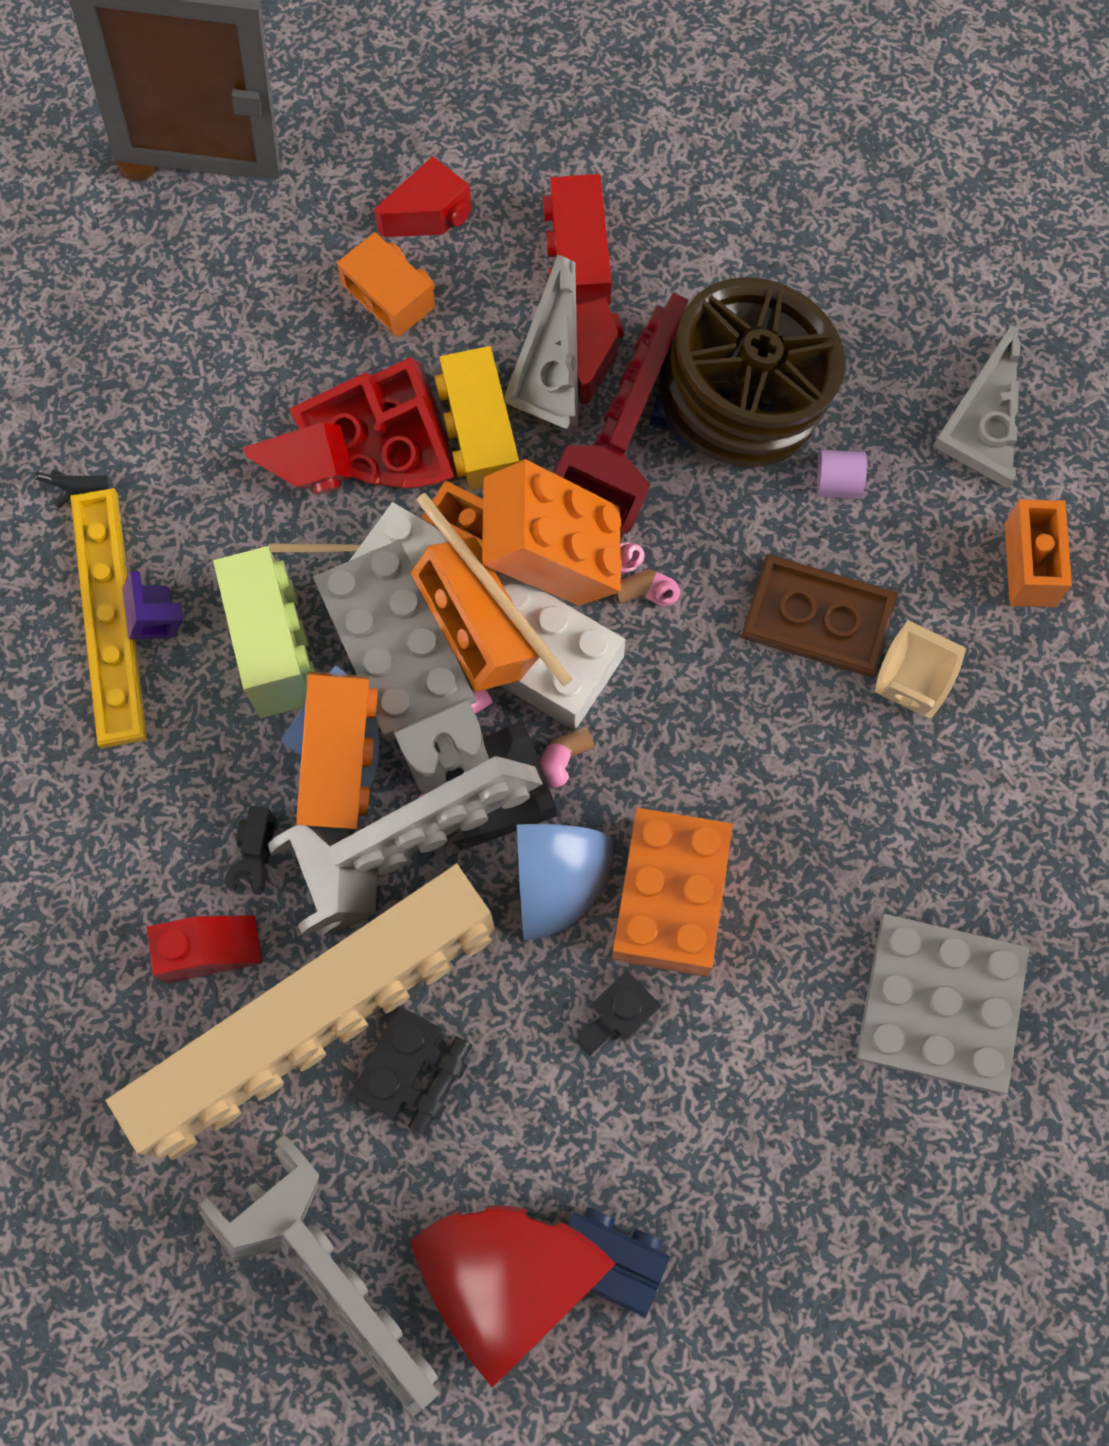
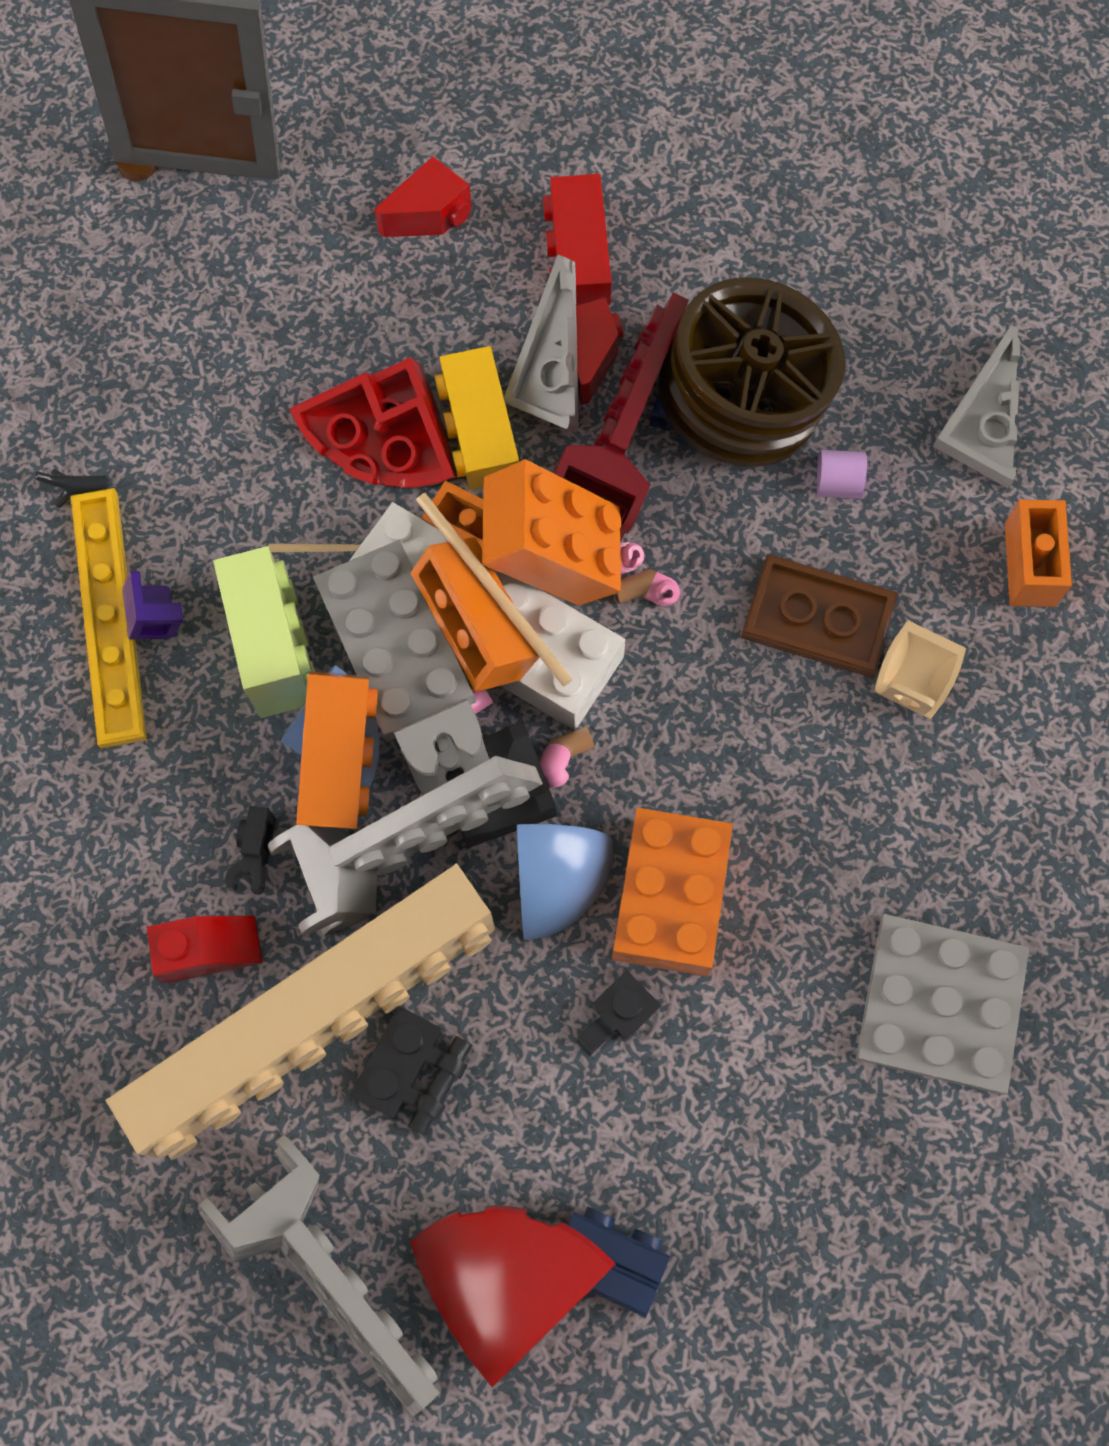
(306, 457): red slope -> none
(387, 283): orange brick -> none

